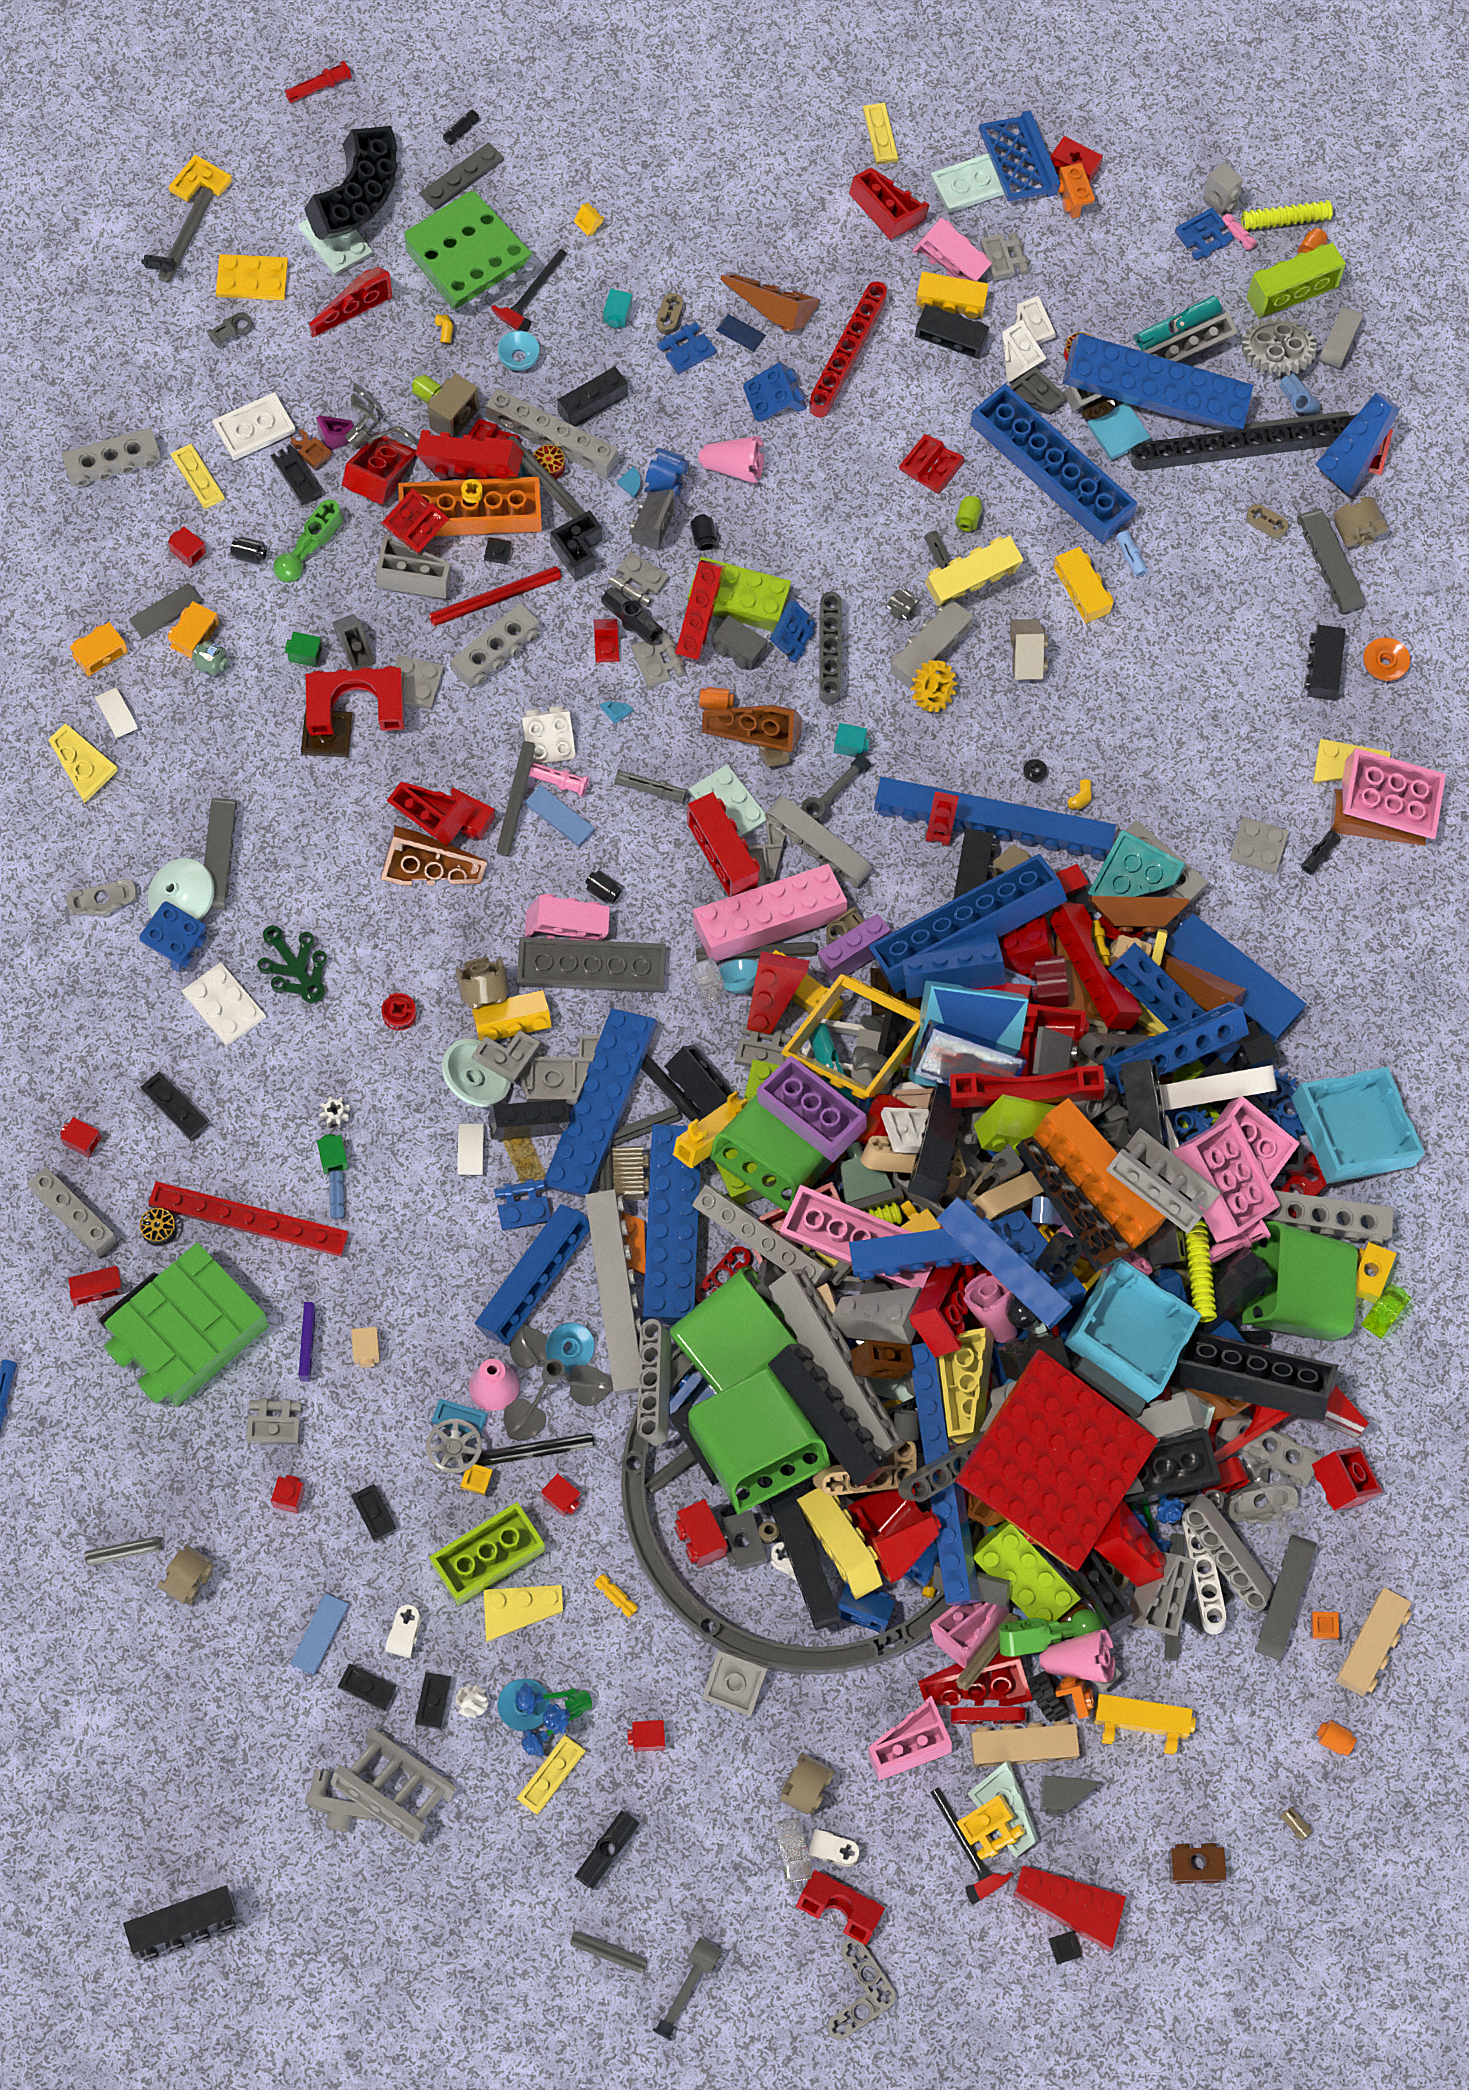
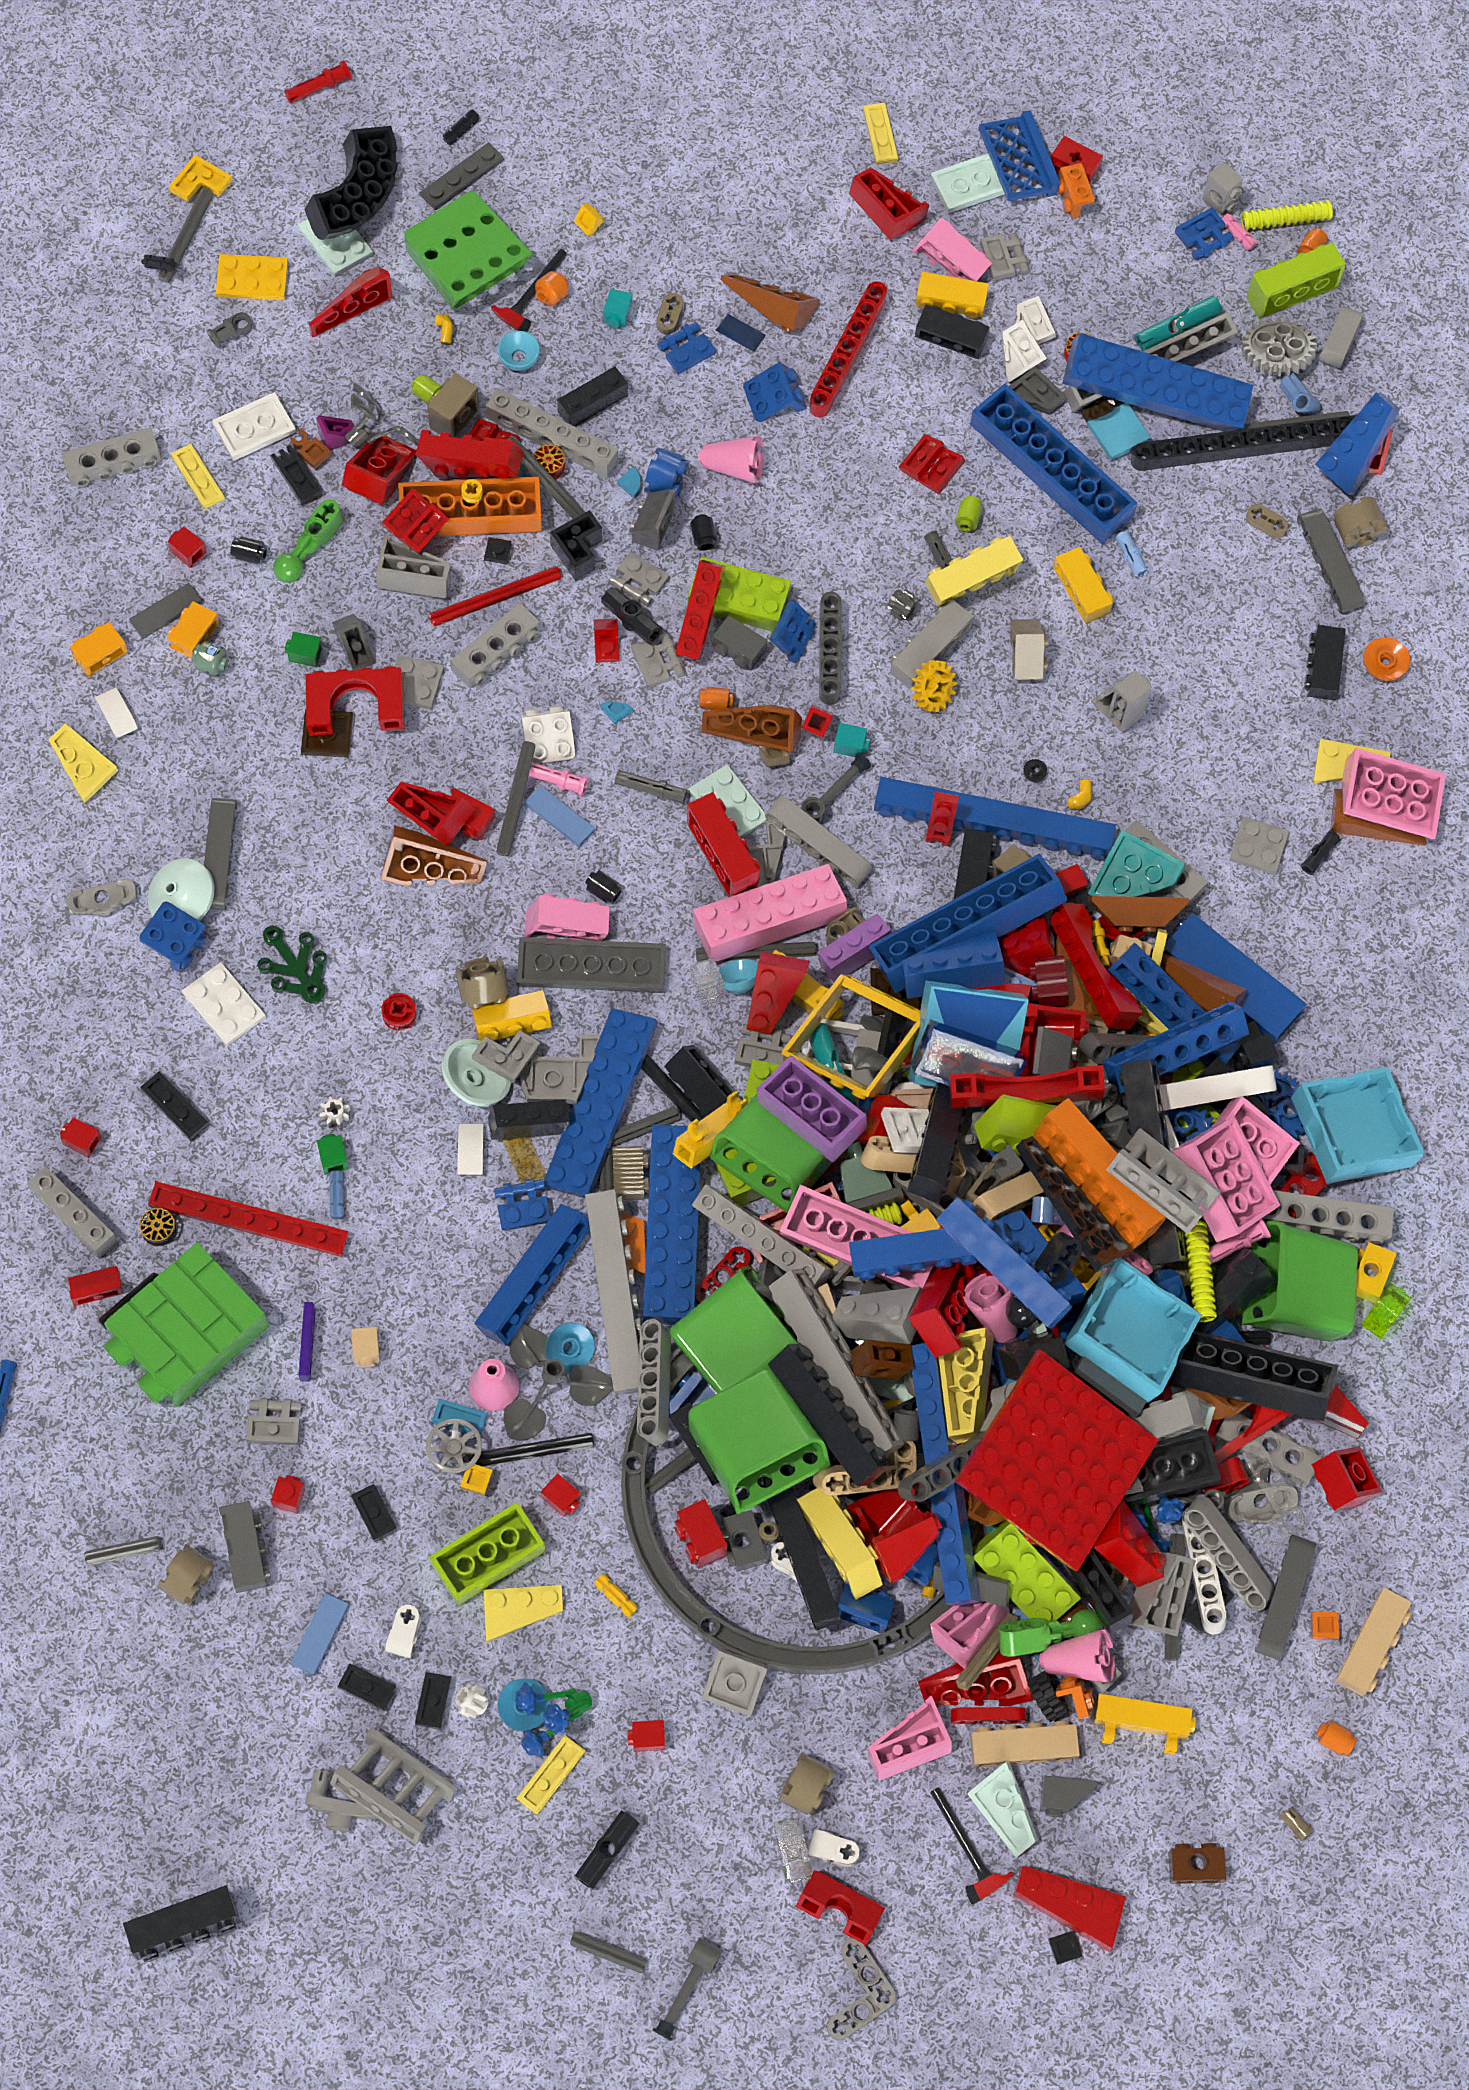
(244, 1546): none -> dark grey wedge
(552, 287): none -> orange head
(817, 720): none -> red brick
(985, 1820): yellow plate -> none
(1125, 700): none -> light grey wedge

